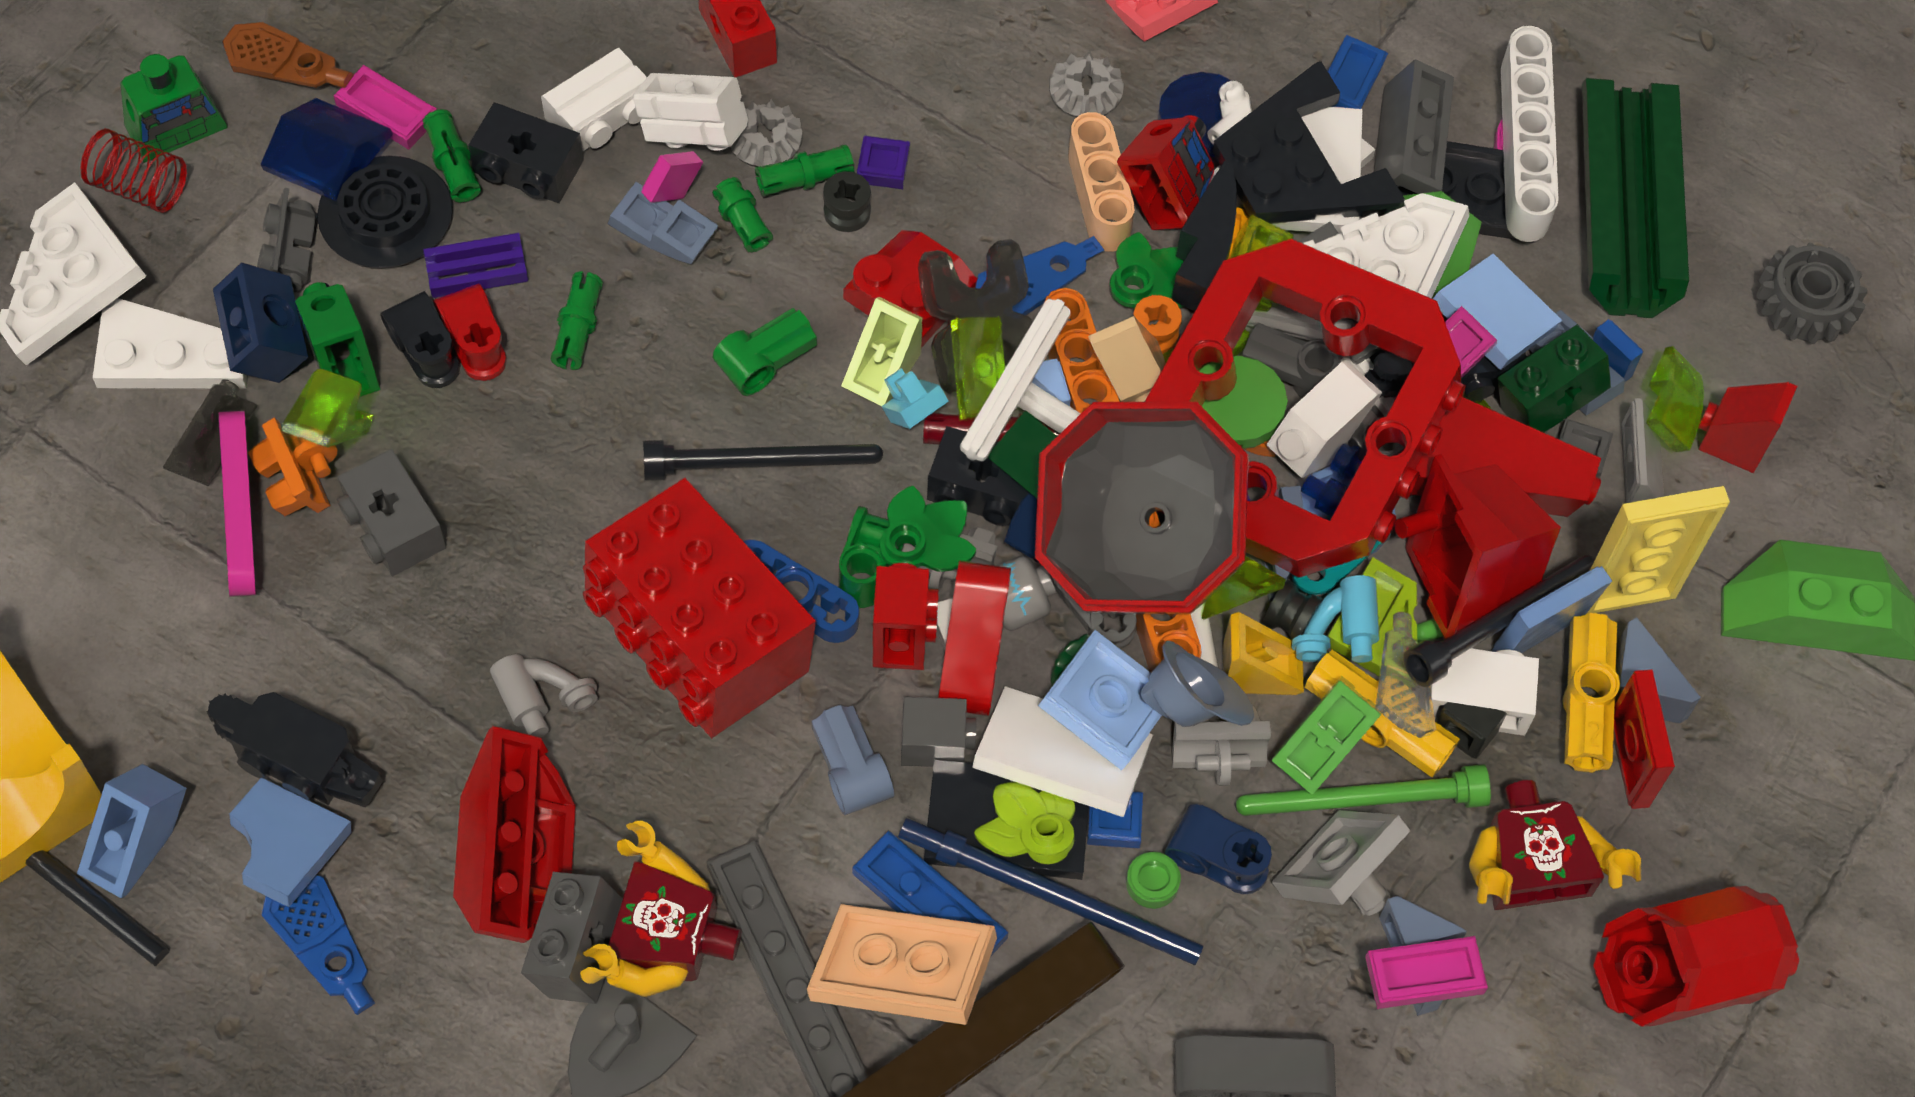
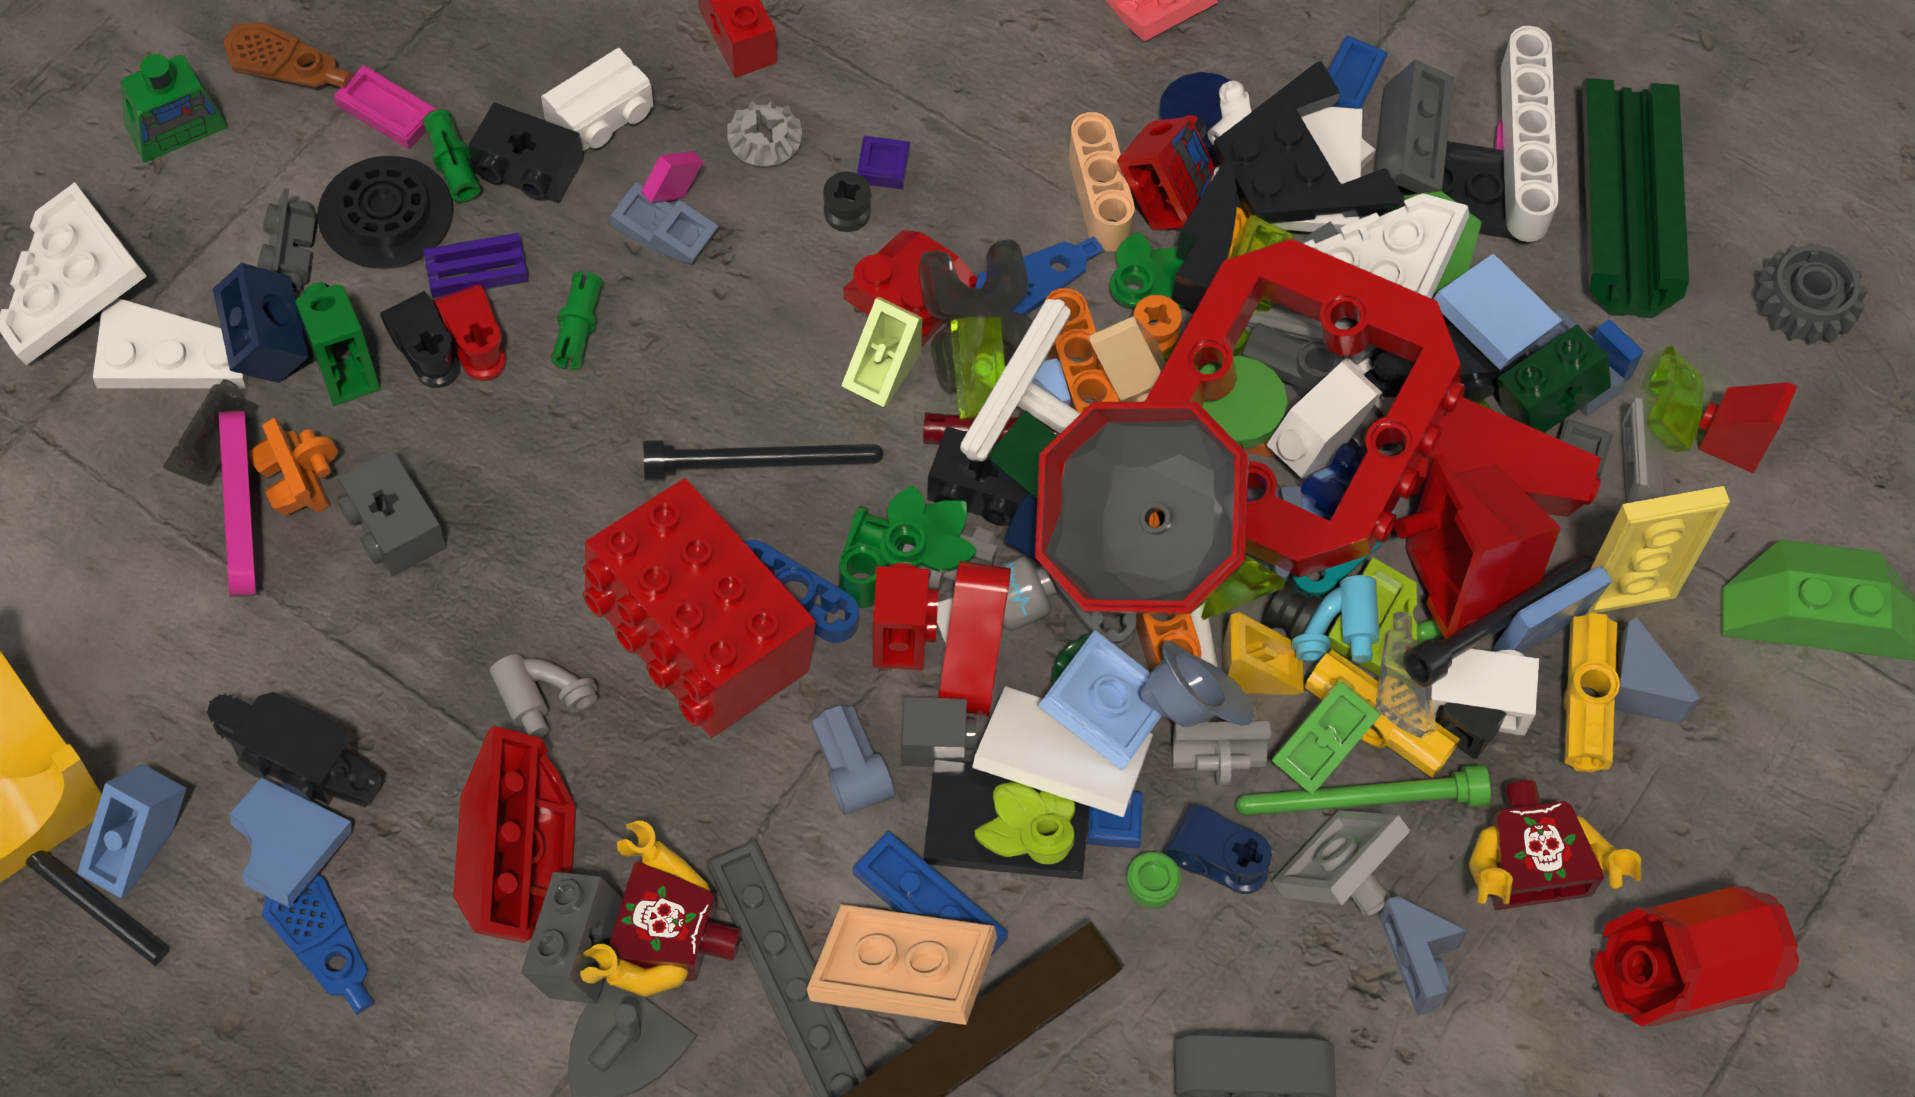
(154, 182): red piece -> none
(322, 146): clear blue slope -> none
(328, 410): clear neon green slope -> none
(691, 110): white brick -> none
(739, 209): green pin -> none
(754, 357): green piece -> none
(803, 170): green pin -> none
(911, 399): medium azure tile -> none
(953, 849): dark blue bar -> none
(1068, 91): light grey gear -> none
(1426, 972): dark pink tile -> none
(1469, 339): dark pink tile -> none
(1642, 740): red tile -> none

